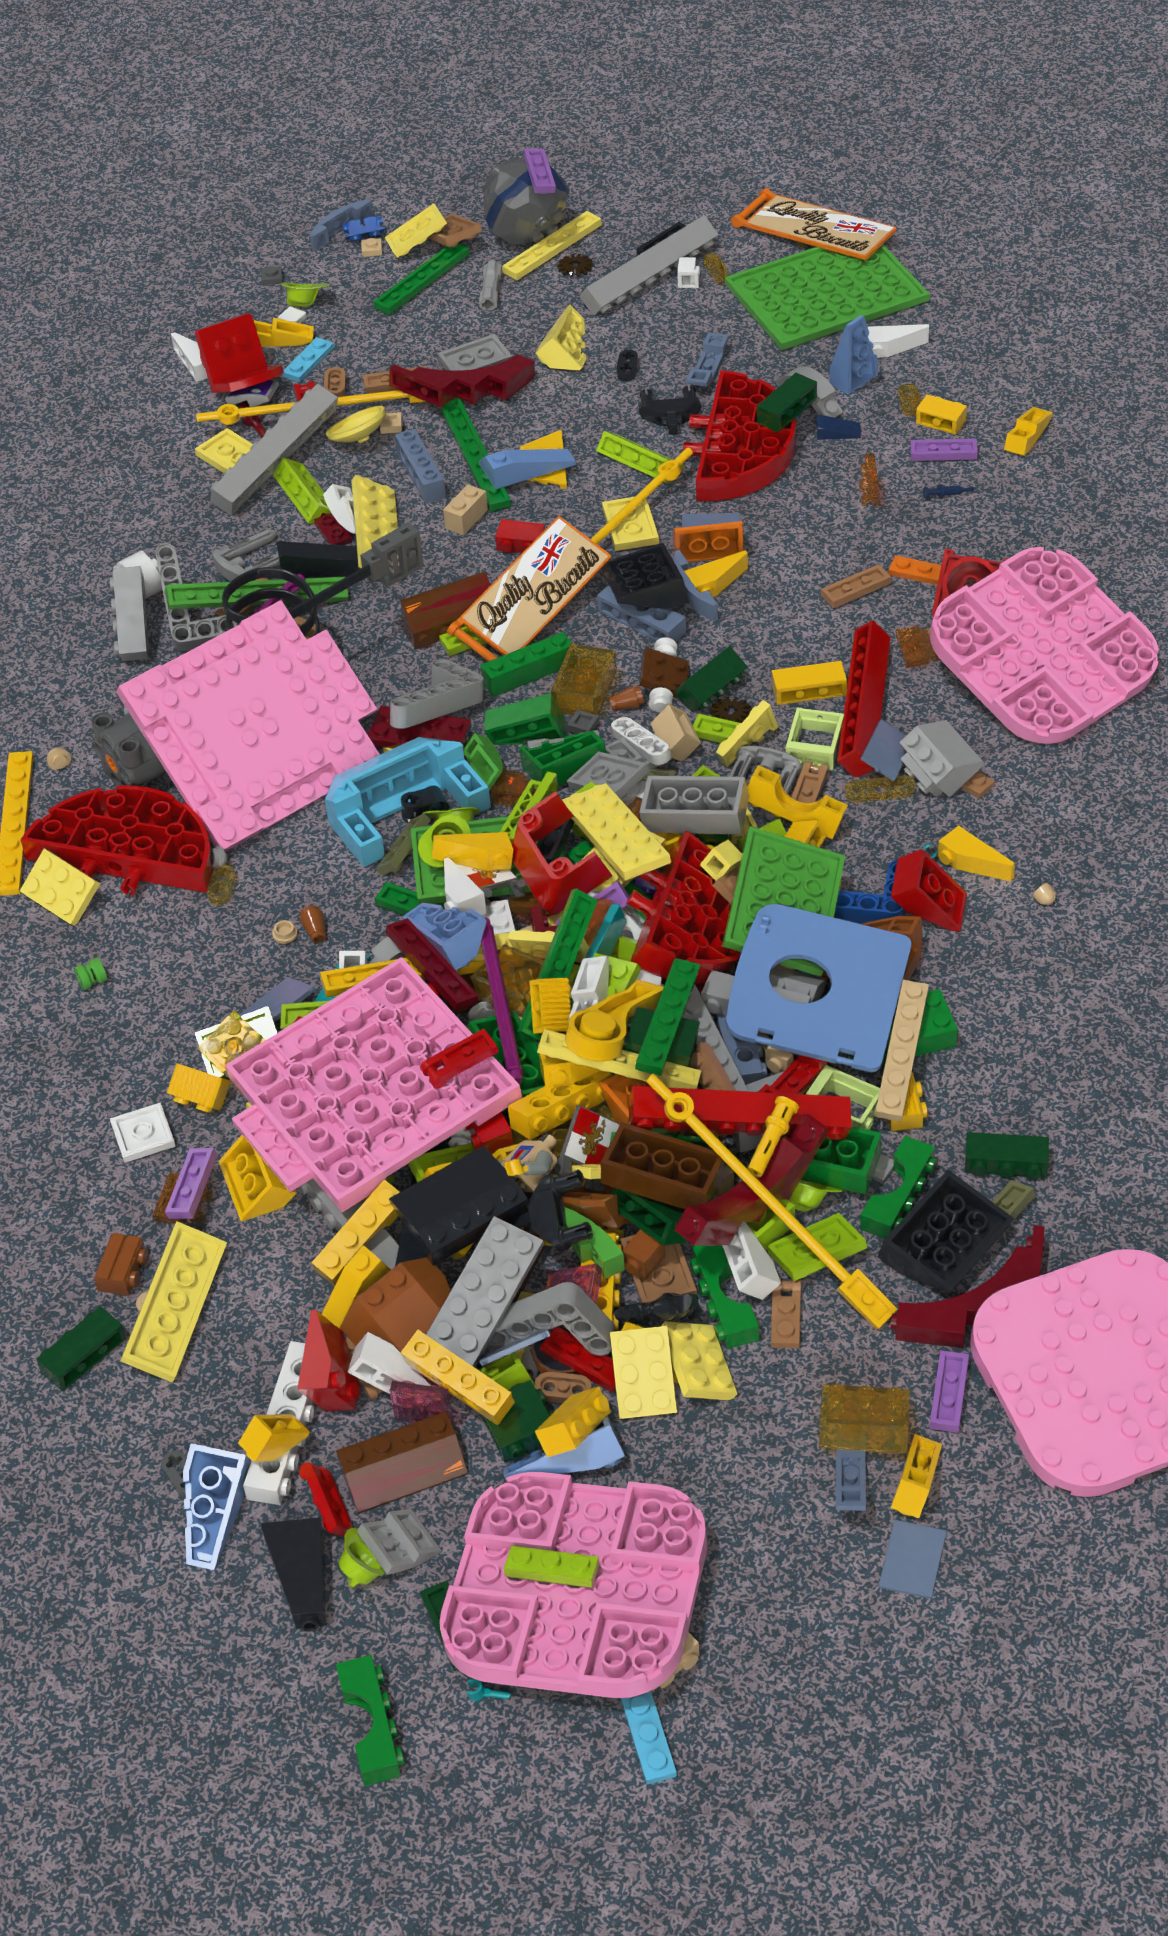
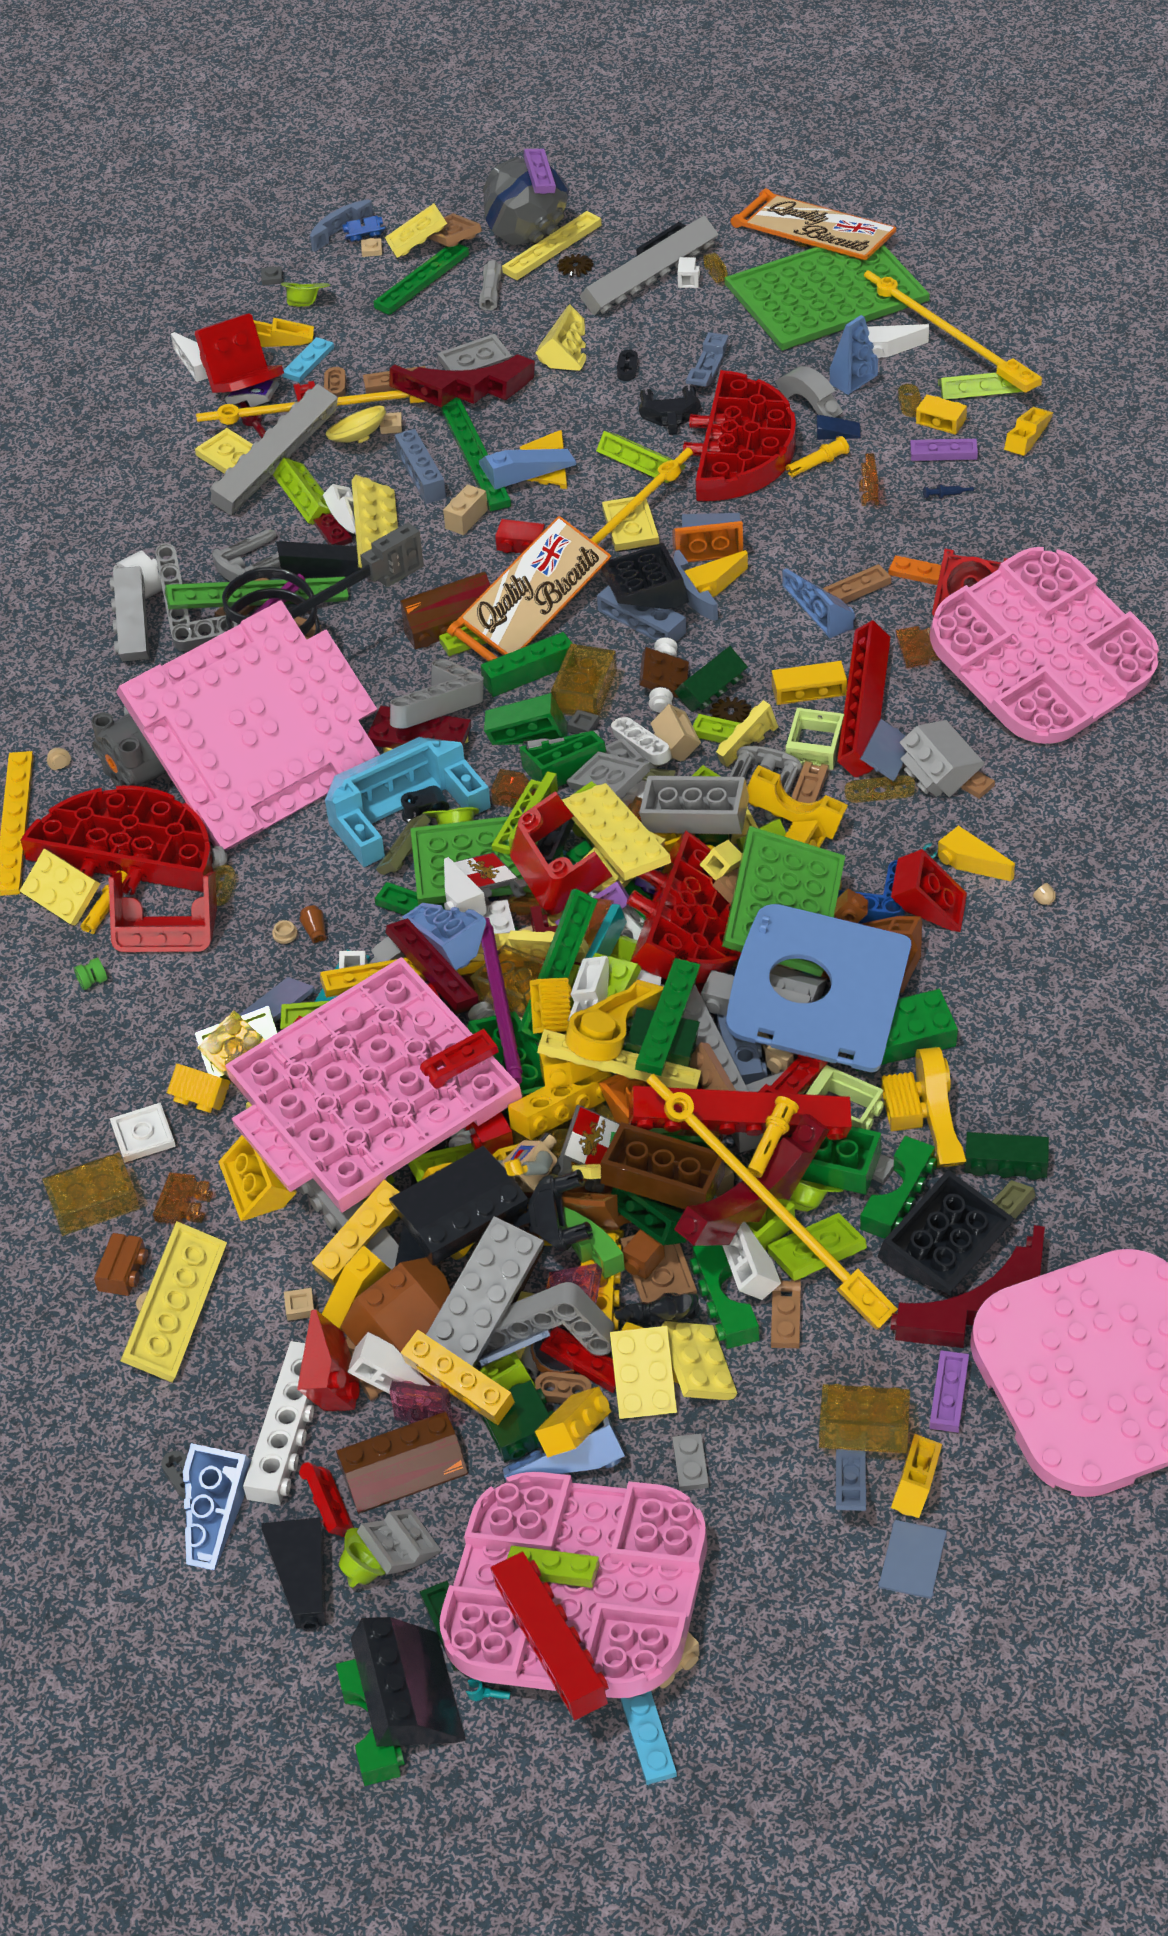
(81, 1348): dark green brick -> none
(90, 1193): none -> clear yellow brick
(99, 910): none -> yellow pin
(161, 933): none -> windscreen
(191, 1183): medium lavender plate -> none
(272, 1436): yellow slope -> none
(294, 315): white tile -> none
(298, 1303): none -> tan plate
(405, 1683): none -> black slope
(443, 826): lime piece -> none
(475, 850): yellow slope -> none
(484, 758): bright green slope -> none
(550, 1636): none -> red brick
(627, 699): dark orange cone -> none
(690, 1462): none -> light grey plate
(786, 402): dark green brick -> none
(823, 607): none -> medium blue wedge
(826, 453): none -> yellow pin
(851, 906): none -> dark orange brick
(901, 1050): tan plate -> none
(934, 1076): none -> yellow animal
(975, 386): none -> lime fence
(1009, 370): none -> yellow bar

